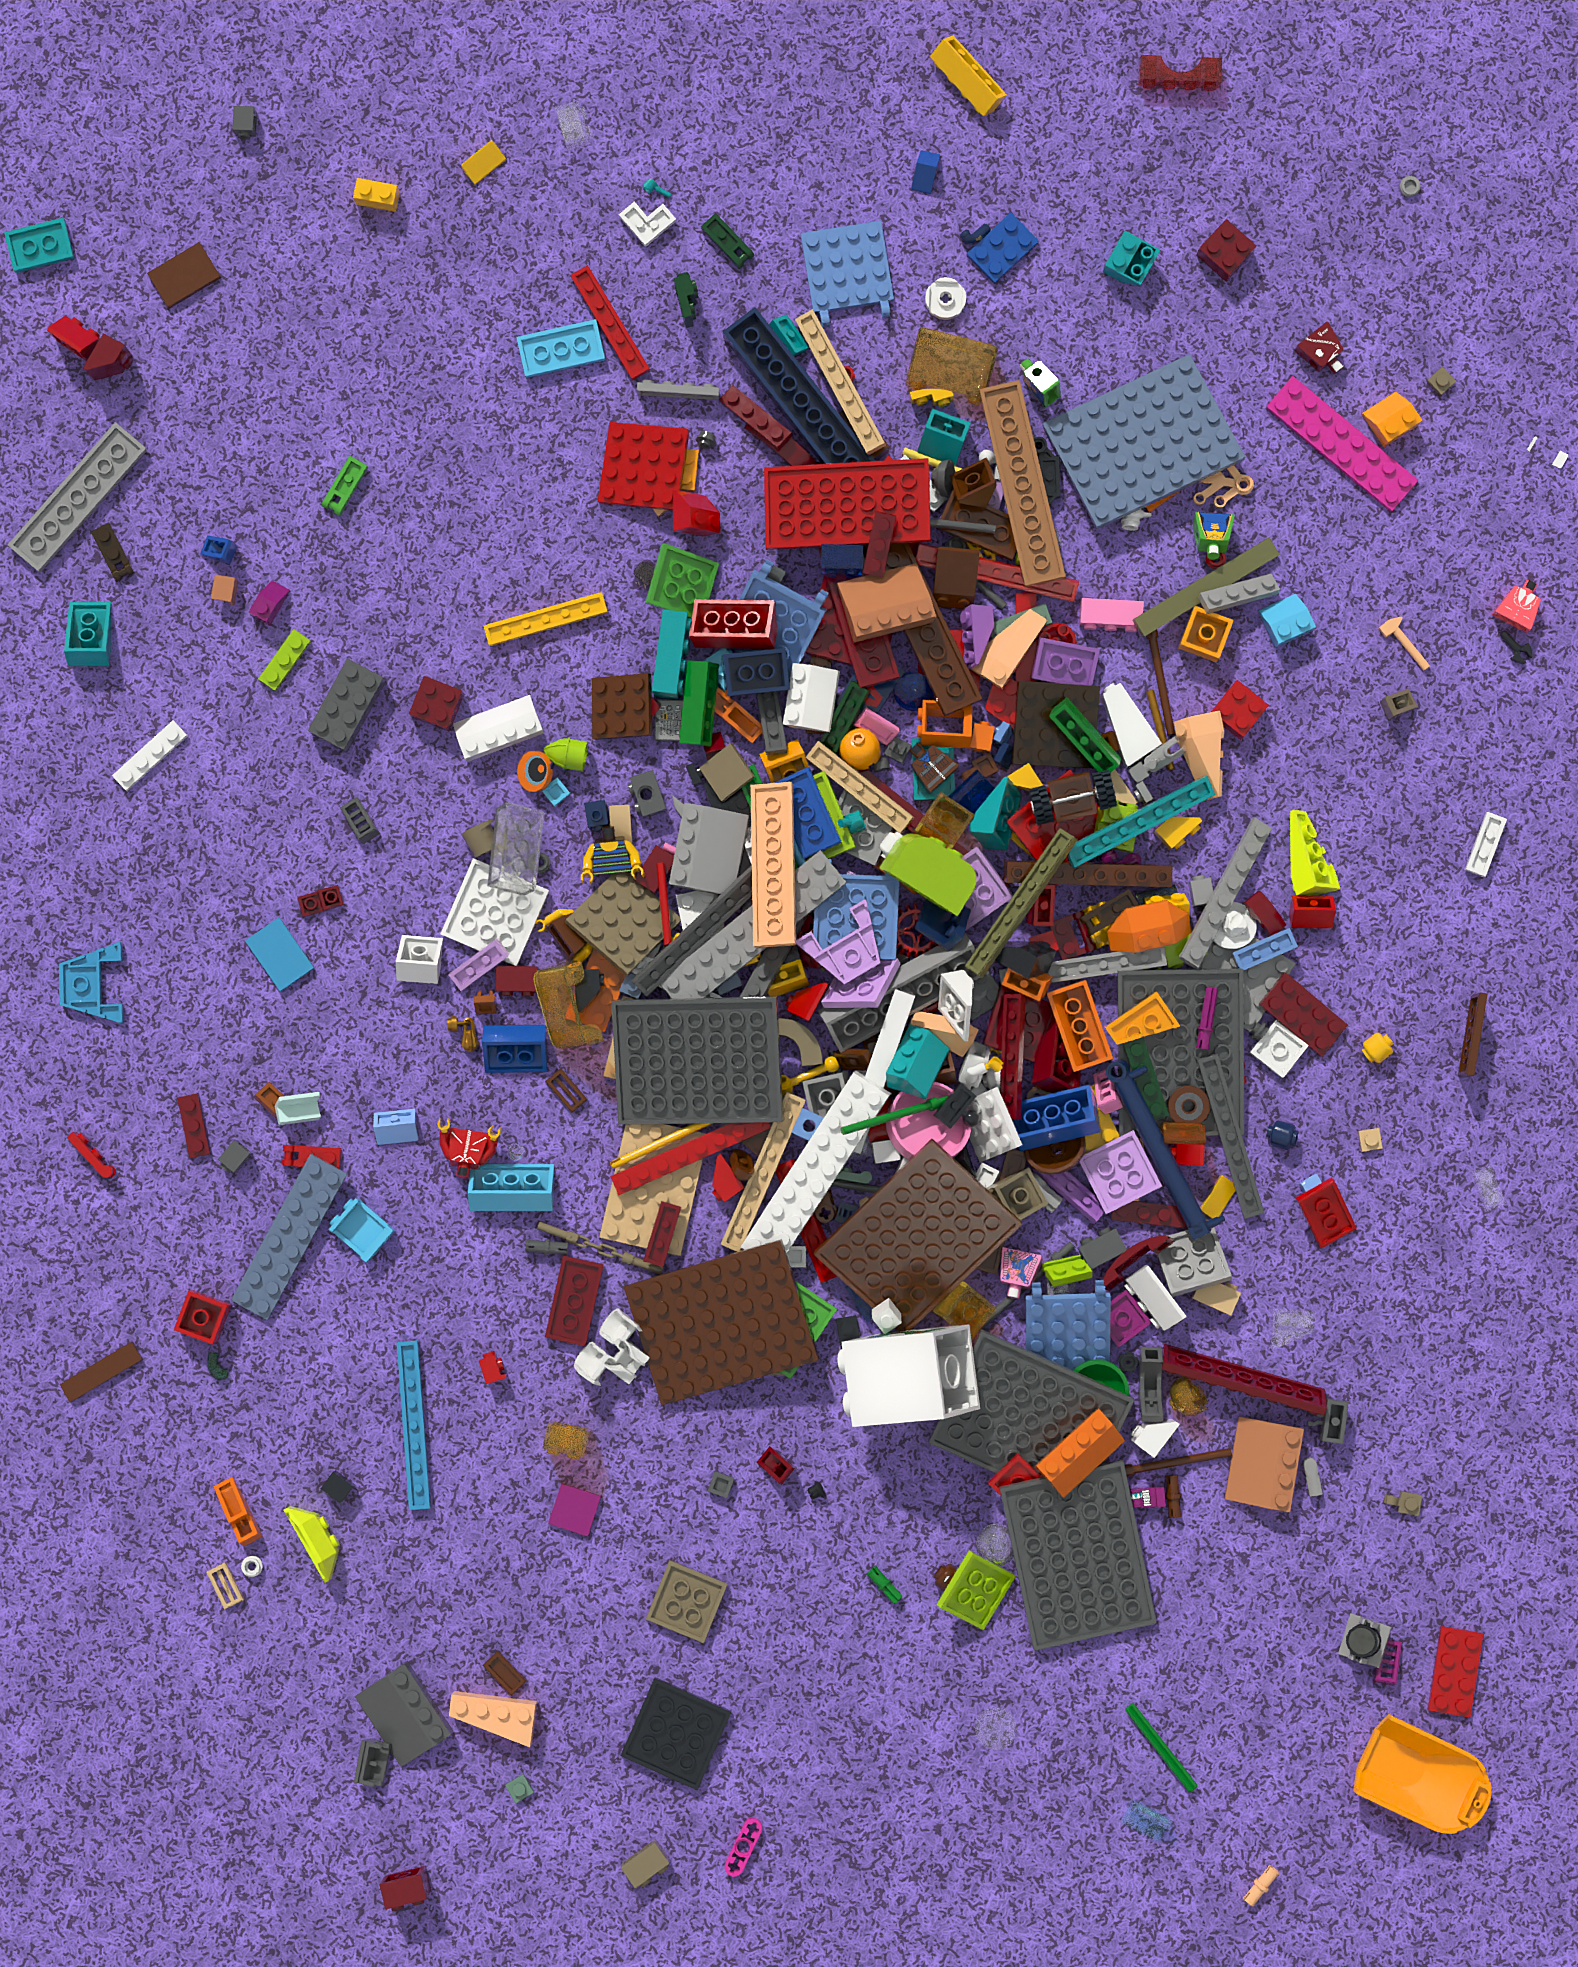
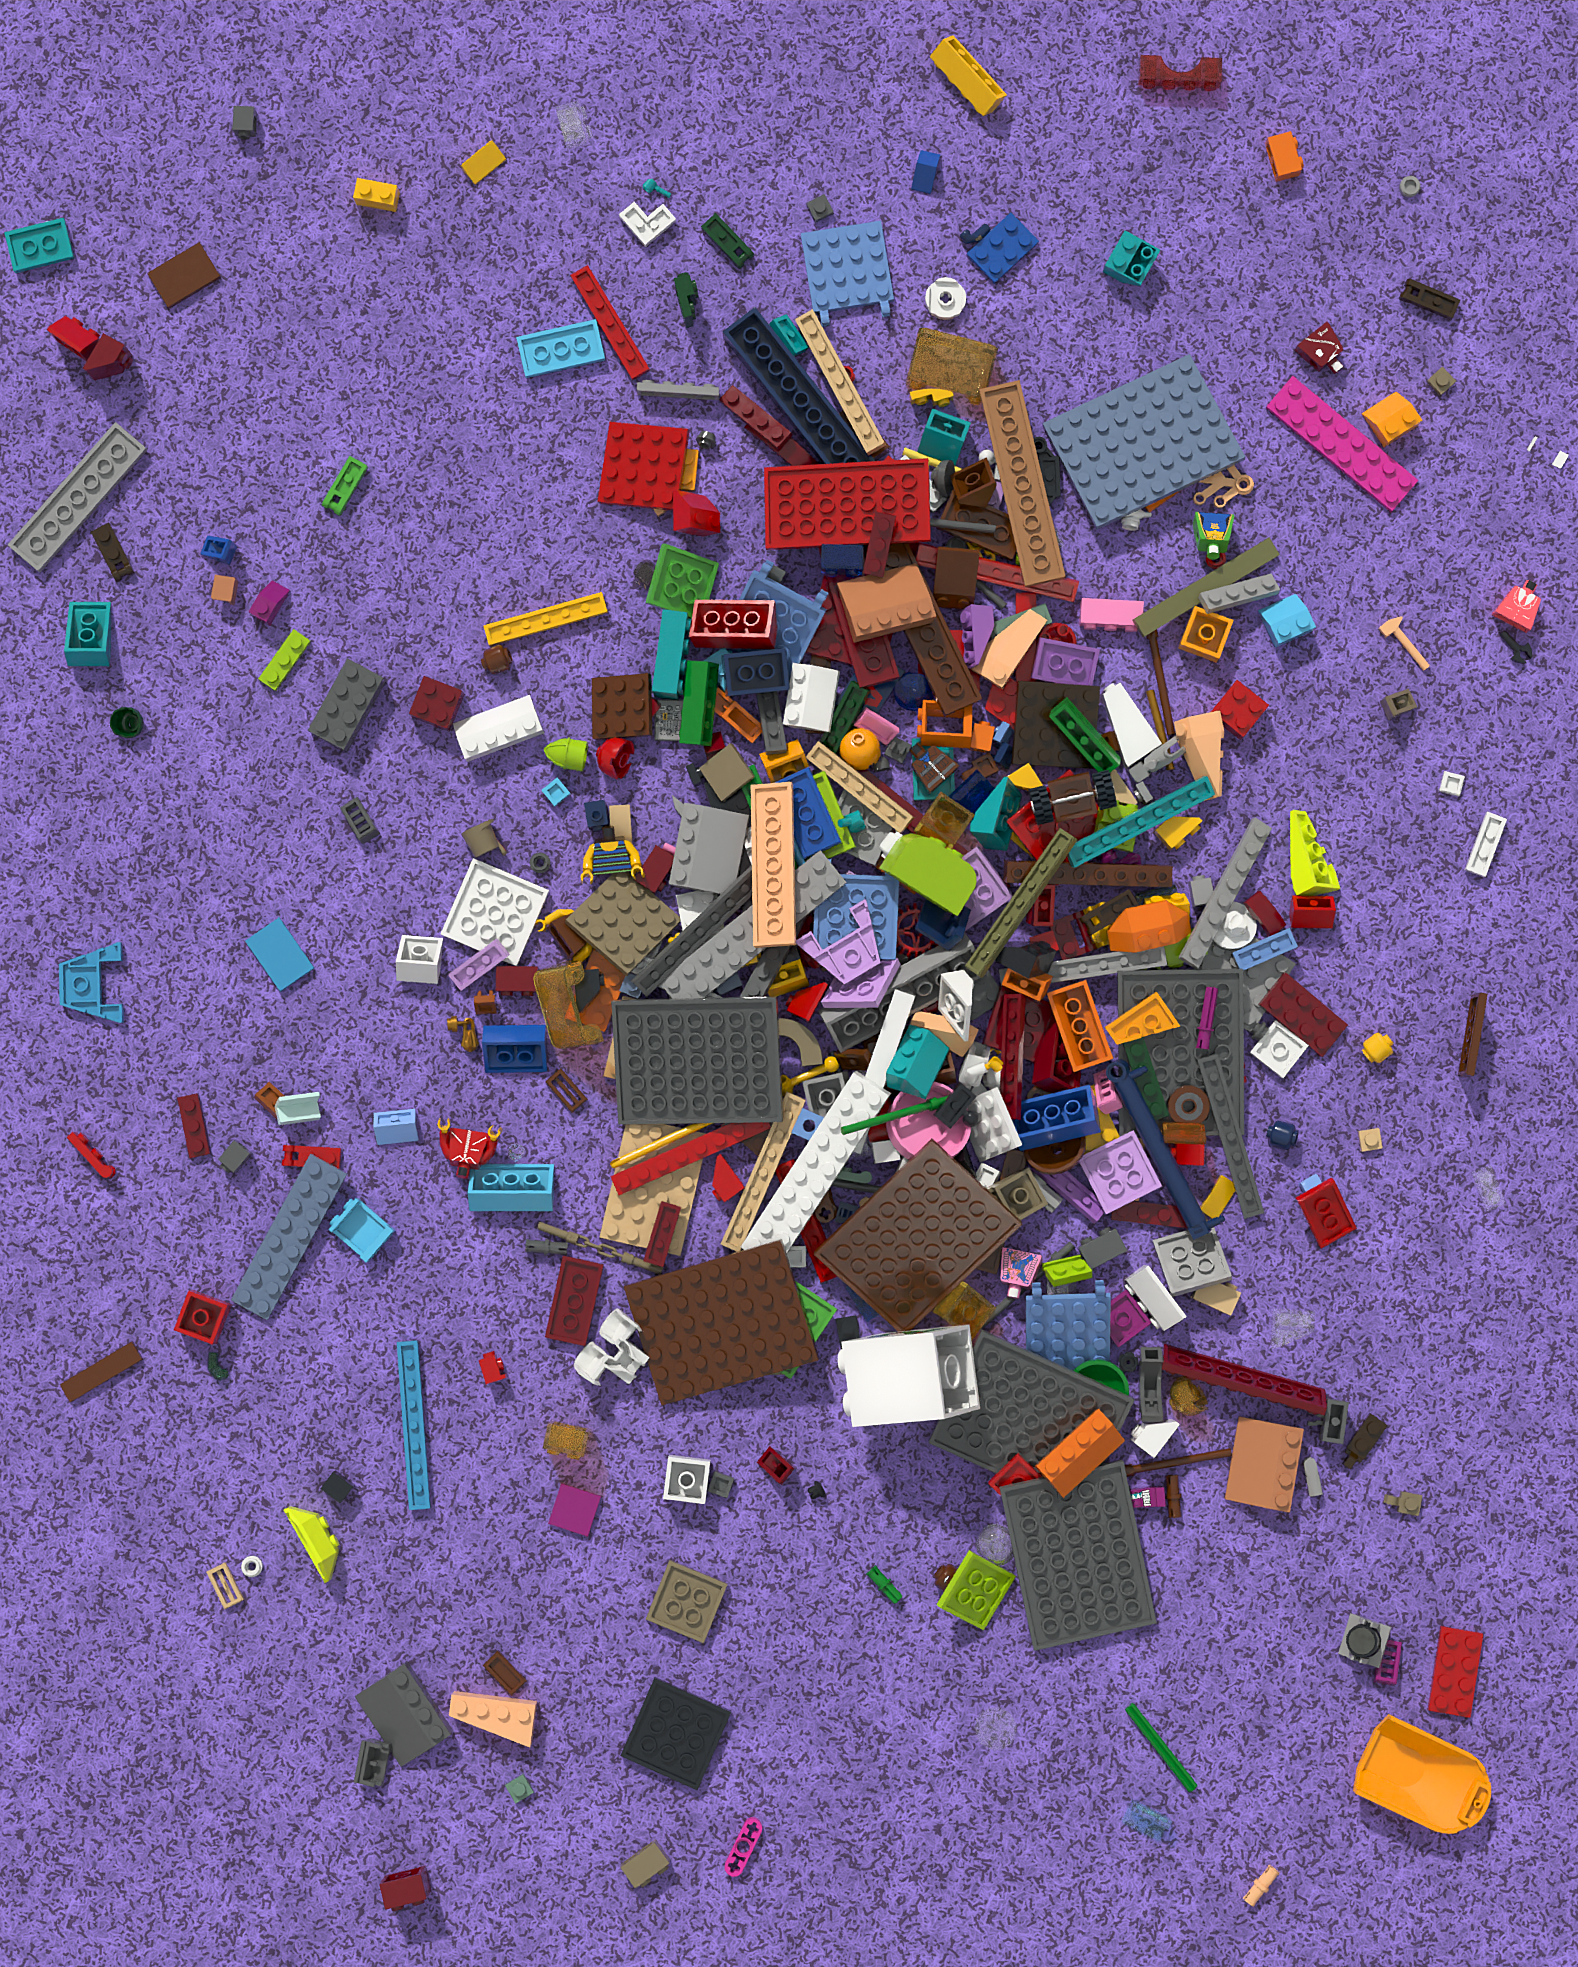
(122, 718): none -> dark green hair
(150, 755): white plate -> none
(237, 1512): orange slope -> none
(320, 901): dark red slope -> none
(496, 659): none -> reddish brown head
(515, 849): clear brick -> none
(534, 771): orange tile -> none
(613, 757): none -> red cylinder
(655, 804): dark grey brick -> none
(664, 903): red bar -> none
(686, 1479): none -> white brick
(741, 1164): reddish brown plate -> none
(819, 208): none -> dark grey plate
(886, 1316): white brick -> none
(1041, 382): torso -> none
(1114, 1276): dark red slope -> none
(1226, 250): dark red brick -> none
(1284, 156): none -> orange brick
(1363, 1440): none -> dark brown hinge
(1430, 299): none -> dark brown plate
(1451, 783): none -> white tile

